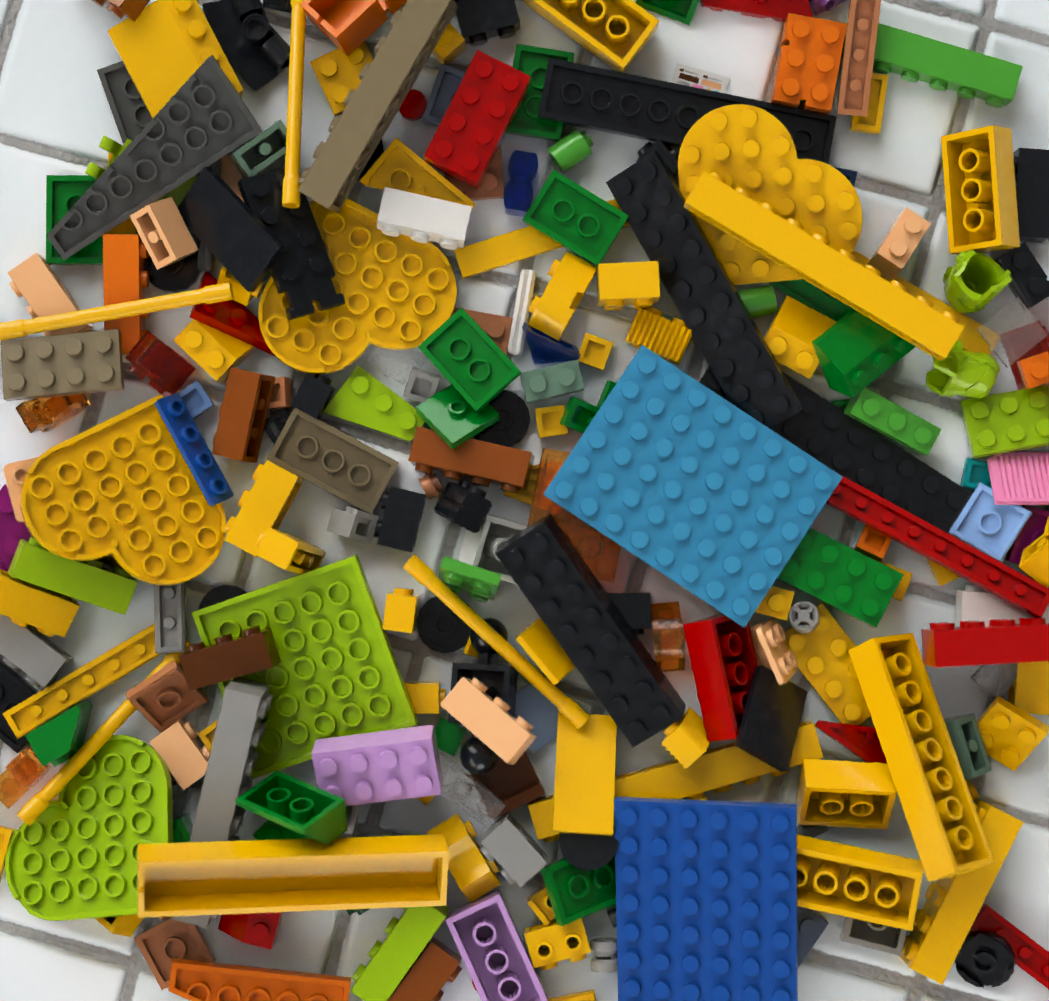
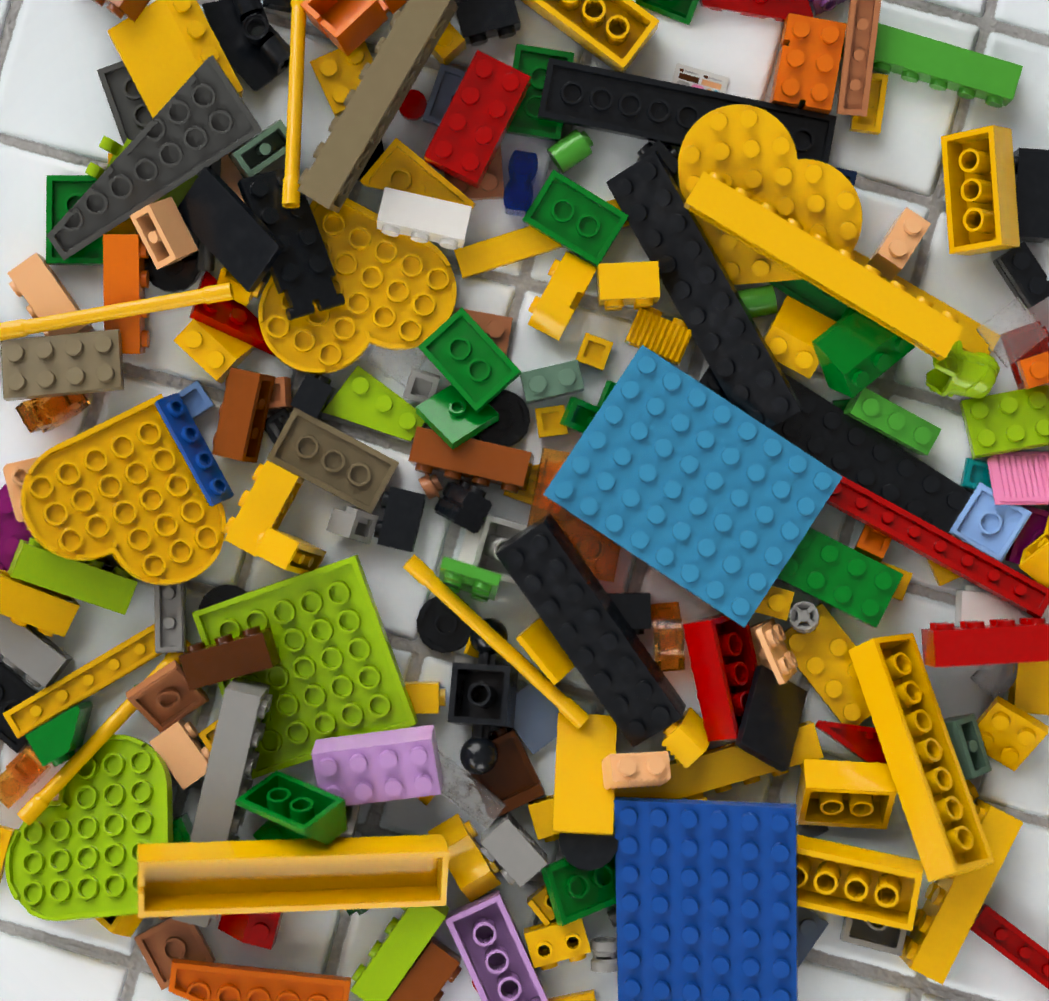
(159, 363): clear red brick -> none
(401, 610): yellow brick -> none
(449, 736): green tile -> none
(489, 719): light nougat brick -> none
(521, 312): white axle -> none
(547, 349): clear blue slope -> none
(636, 769): none -> light nougat brick
(974, 281): lime helmet -> none
(985, 959): black tile -> none

